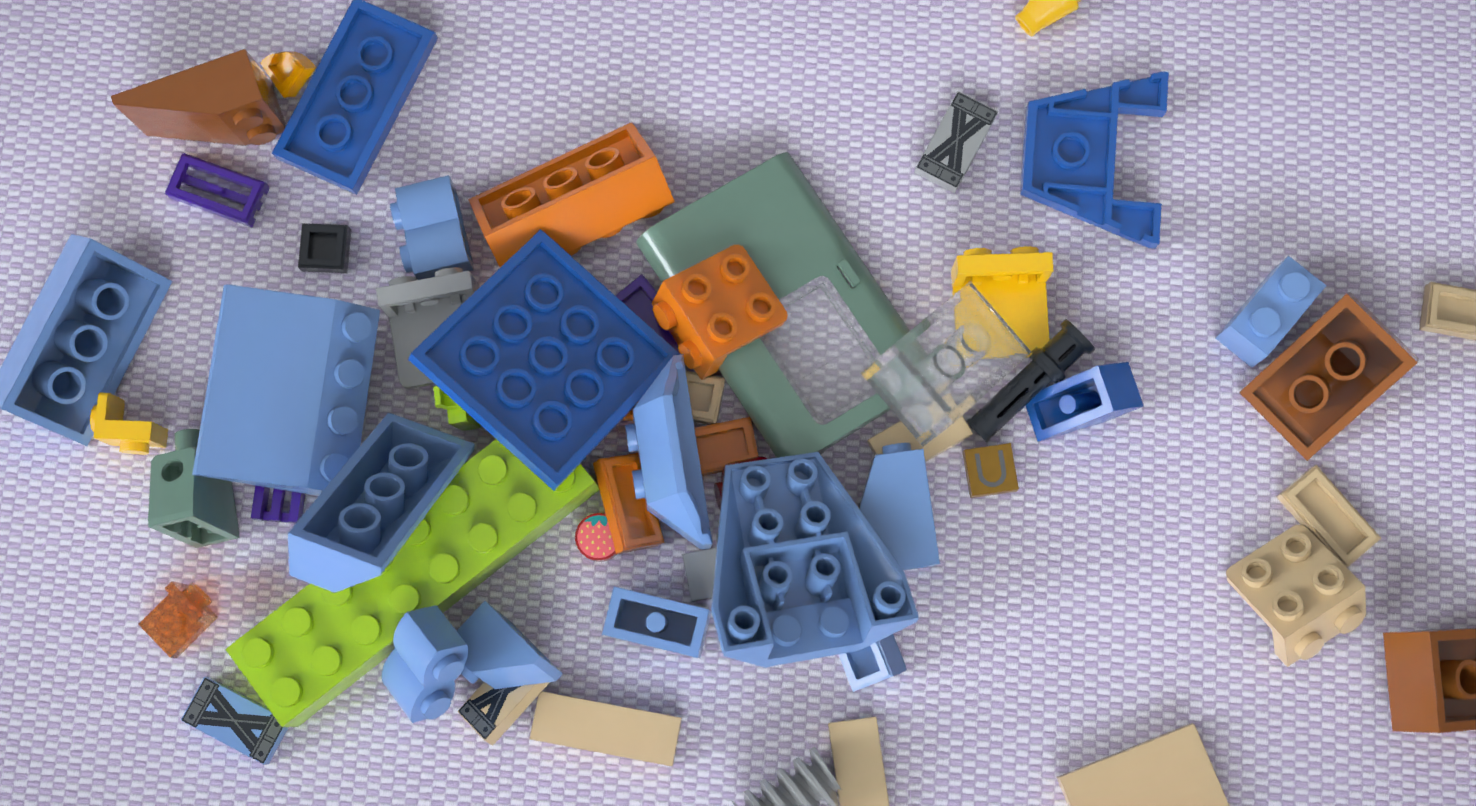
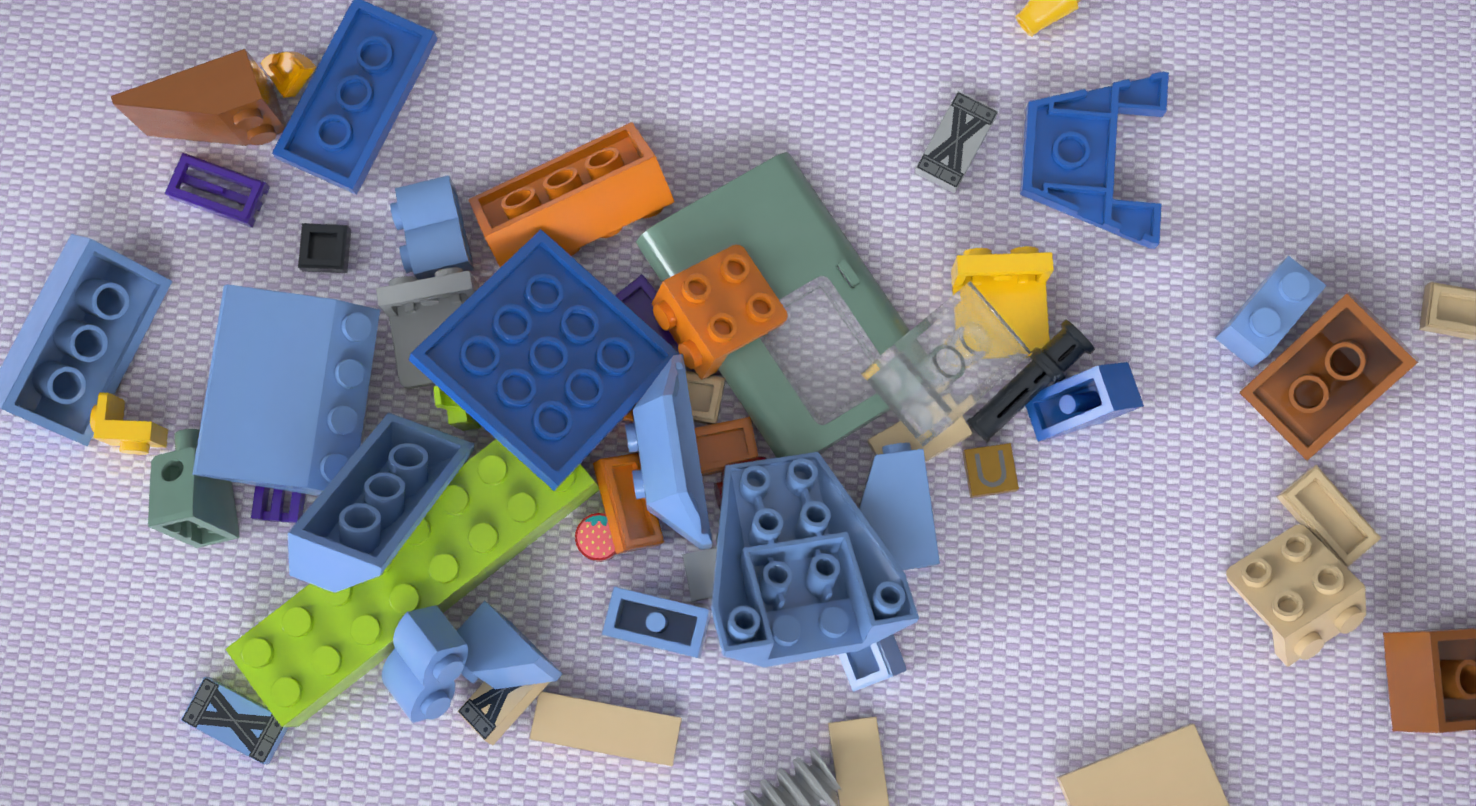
(179, 618): clear orange bracket -> none

